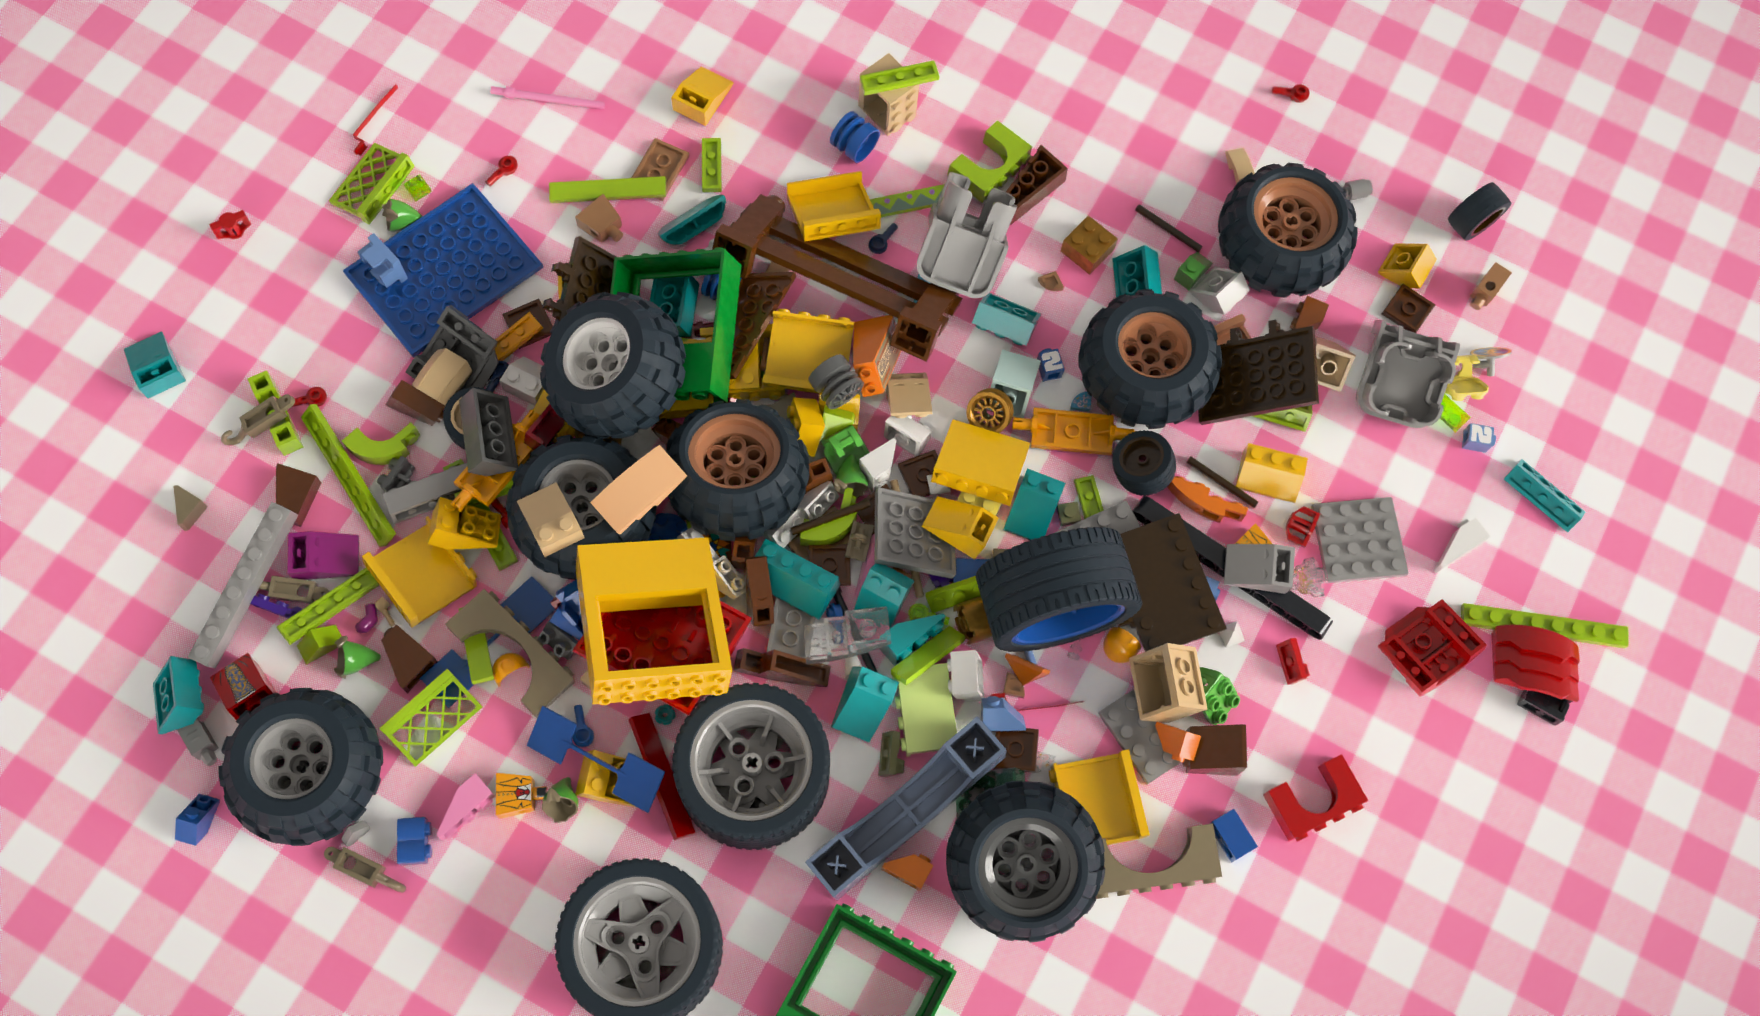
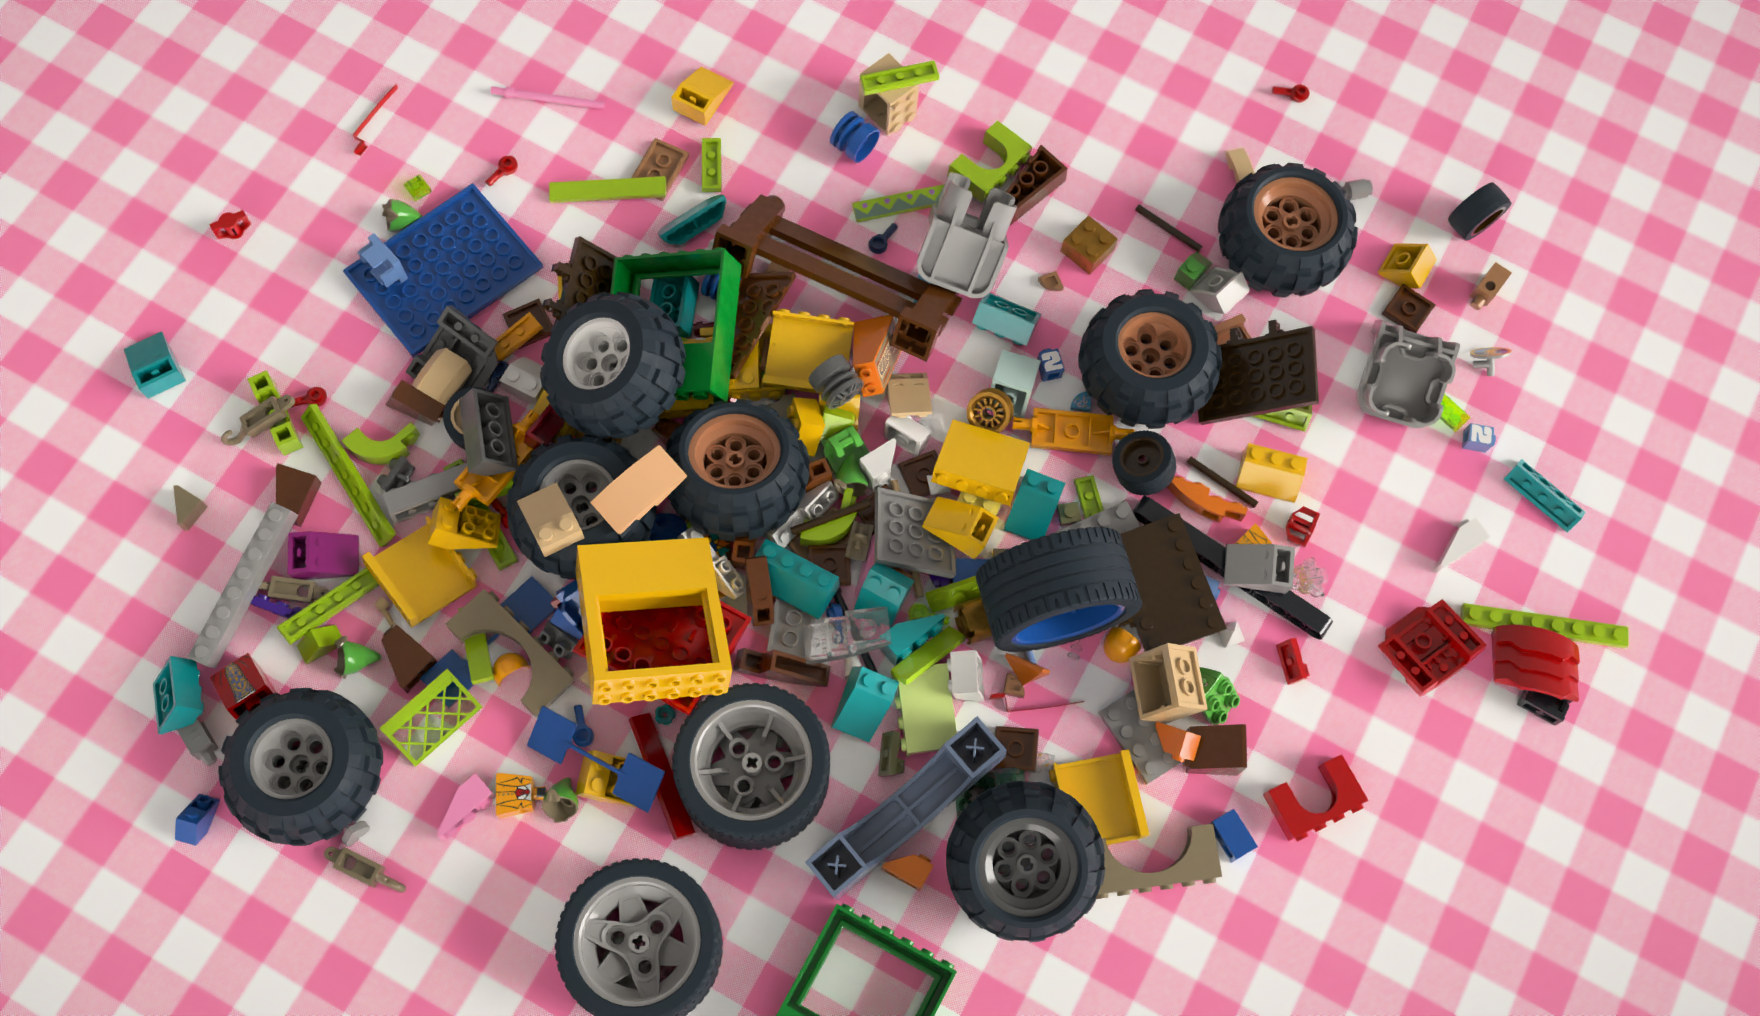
(369, 620): magenta arm -> none
(383, 188): lime fence -> none
(413, 841): blue brick -> none
(600, 220): medium nougat torso -> none
(832, 206): yellow panel -> none
(1000, 715): medium blue slope -> none
(1137, 271): teal slope -> none
(1310, 313): dark orange slope -> none
(1332, 363): tan slope -> none
(1360, 540): light grey plate -> none
(1464, 382): light yellow piece -> none

